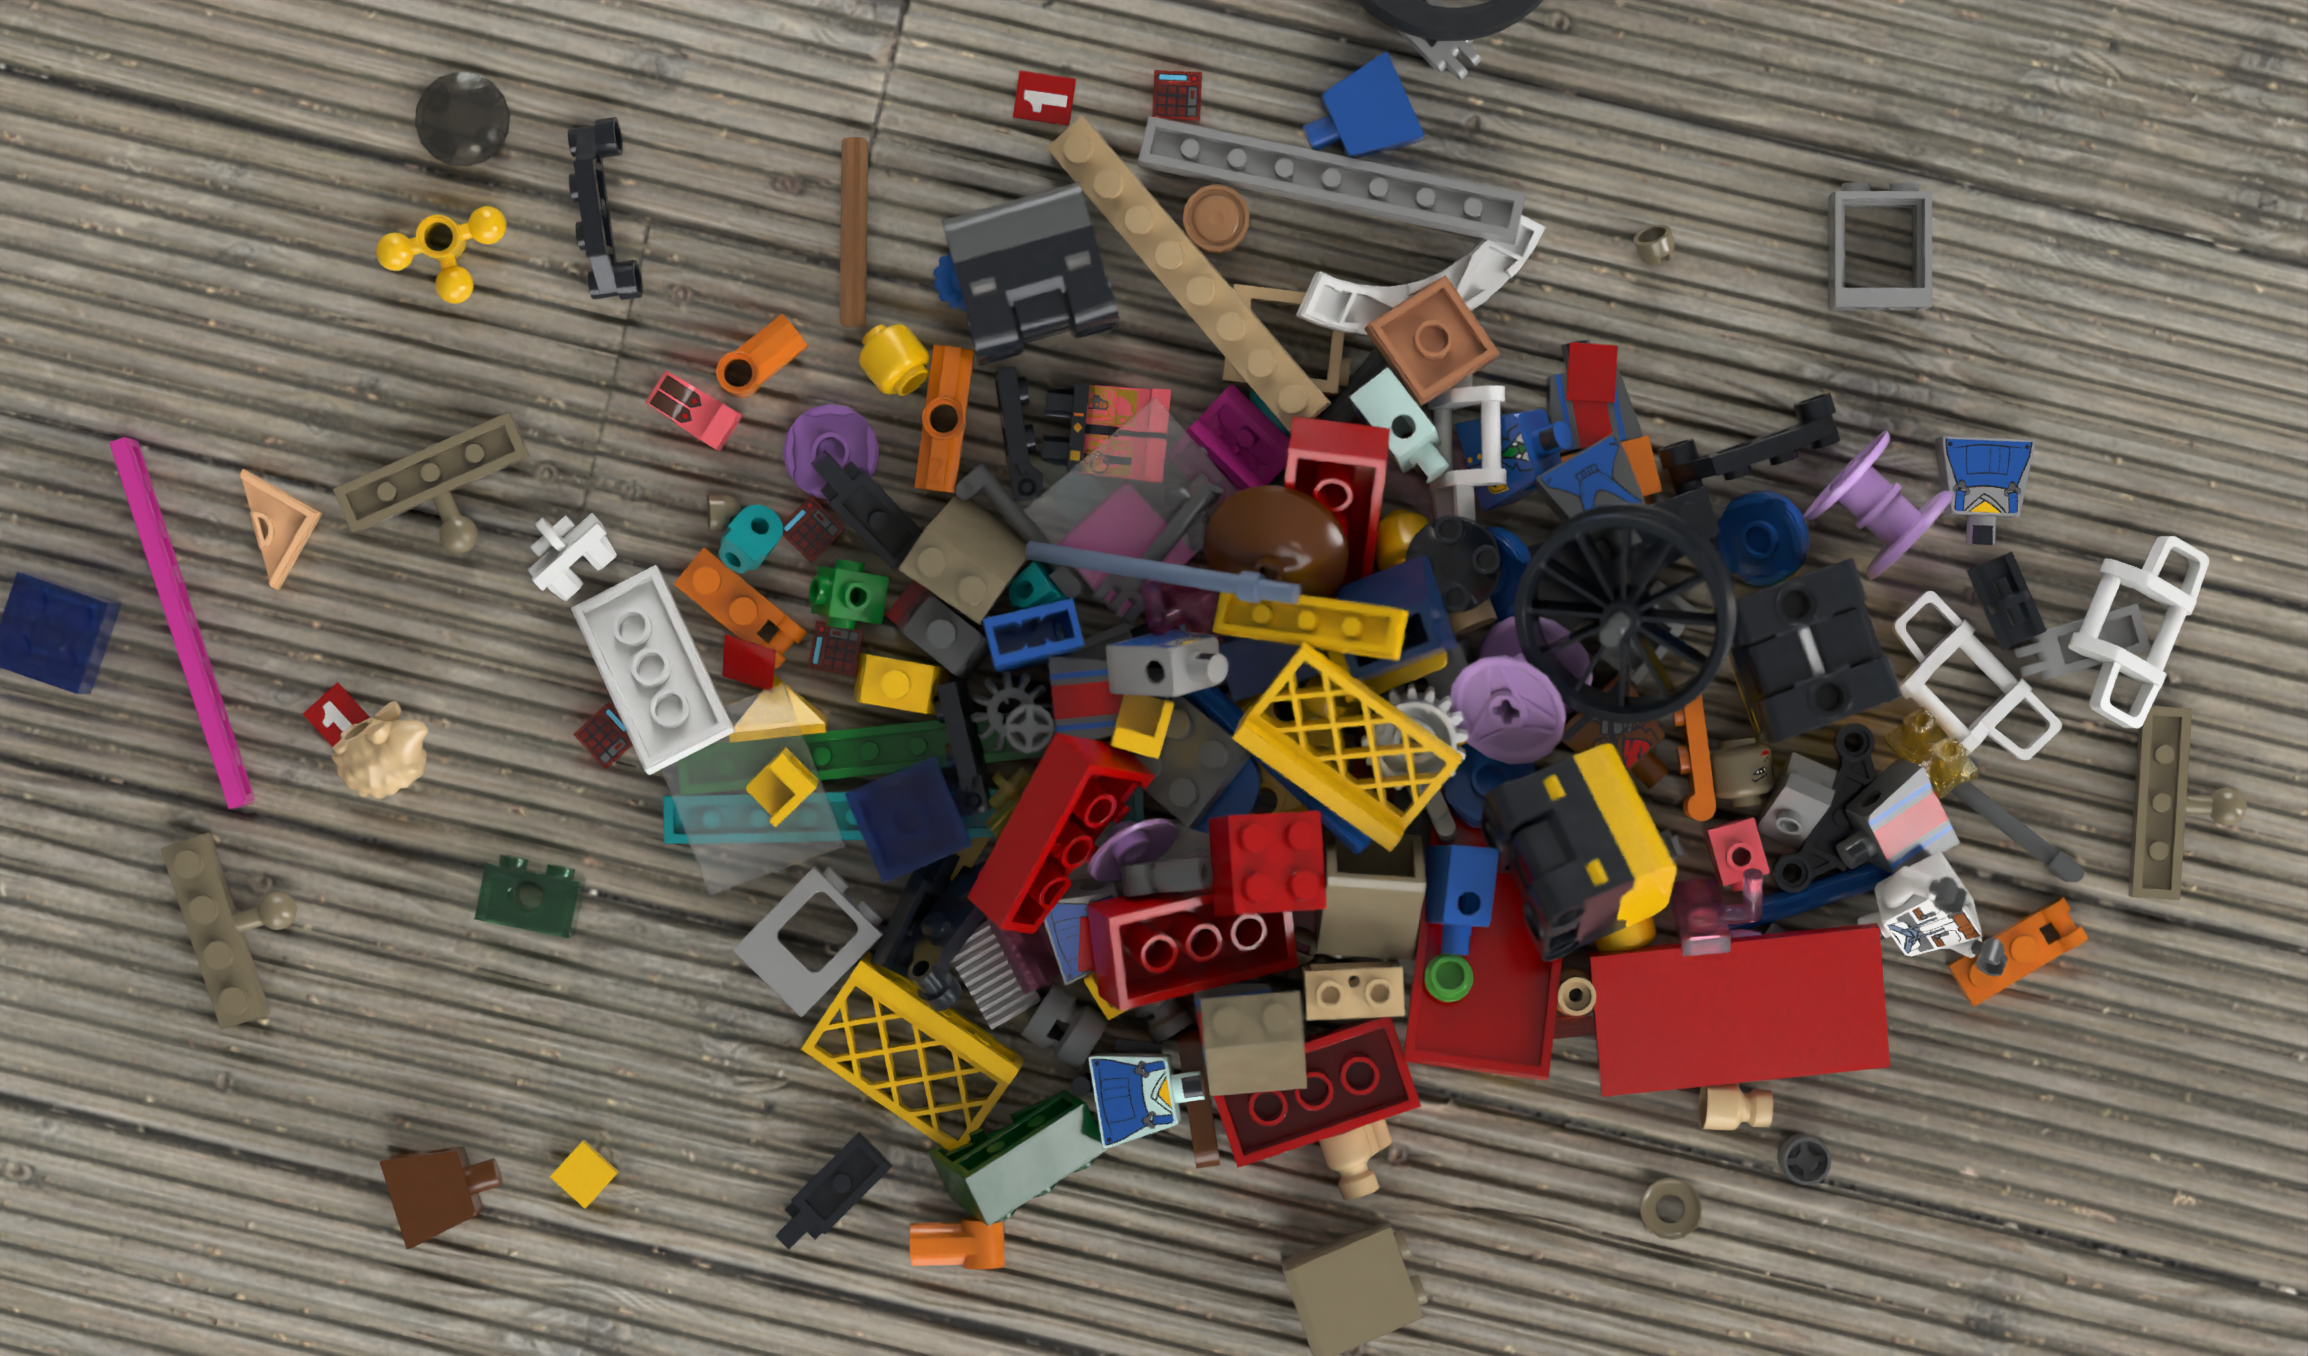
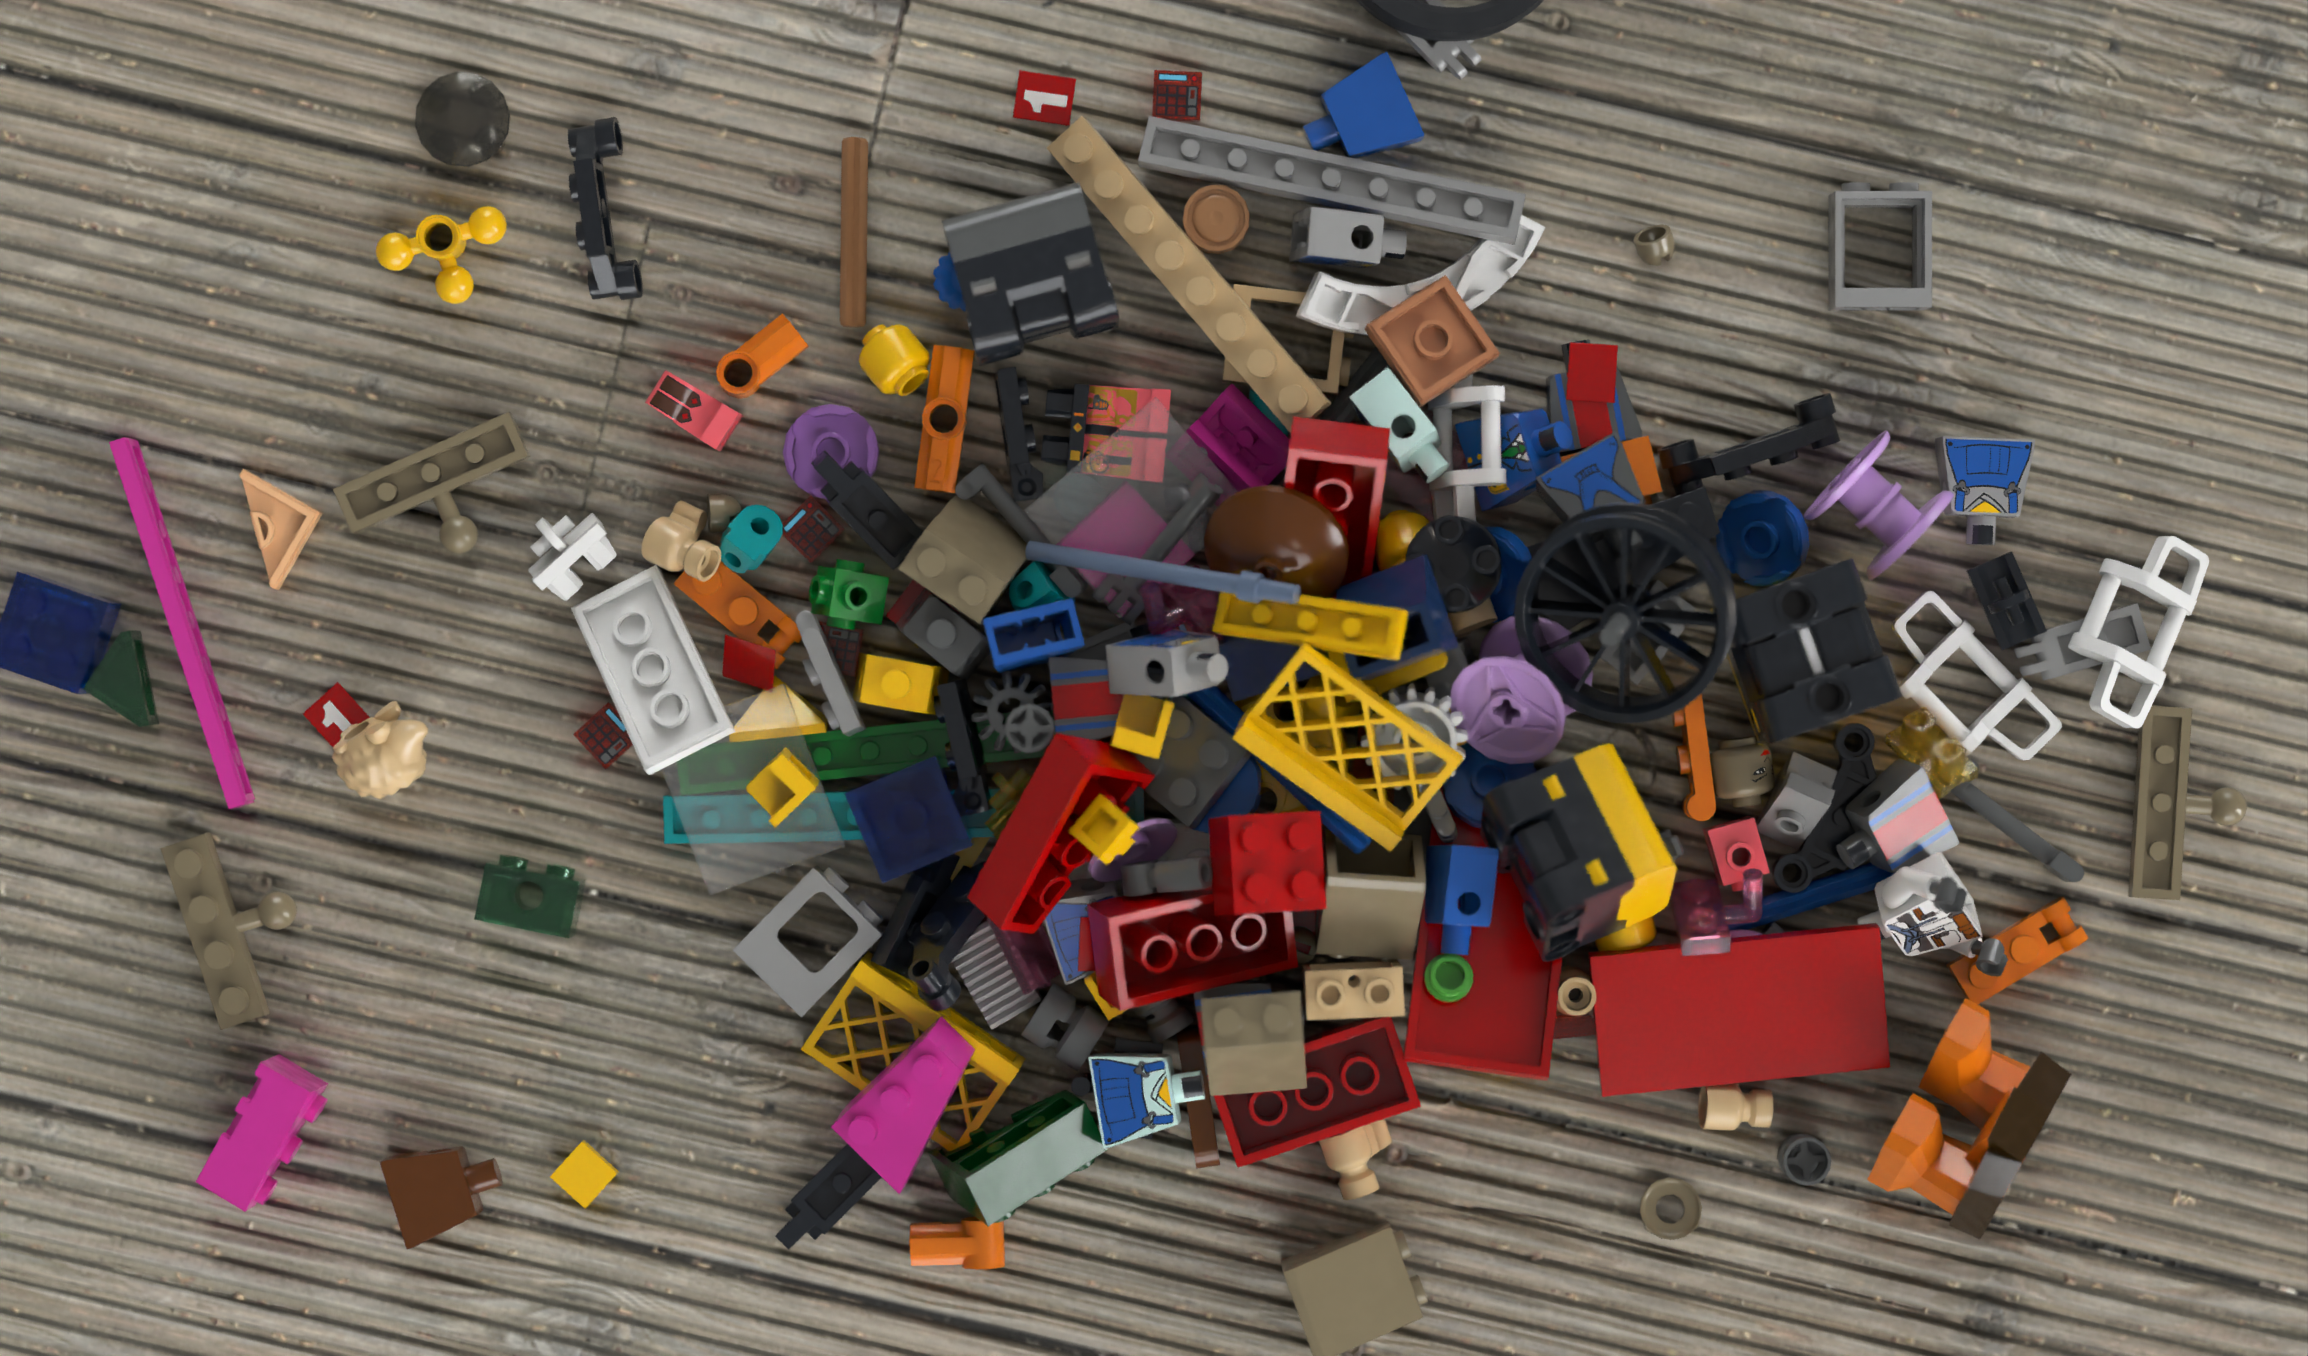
(125, 681): none -> clear green slope
(263, 1133): none -> dark pink wedge
(674, 544): none -> tan piece
(824, 670): none -> light grey hinge
(903, 1104): none -> dark pink wedge
(1105, 829): none -> yellow tile
(1325, 238): none -> light grey torso
(1631, 740): reddish brown torso -> none
(1992, 1092): none -> orange piece

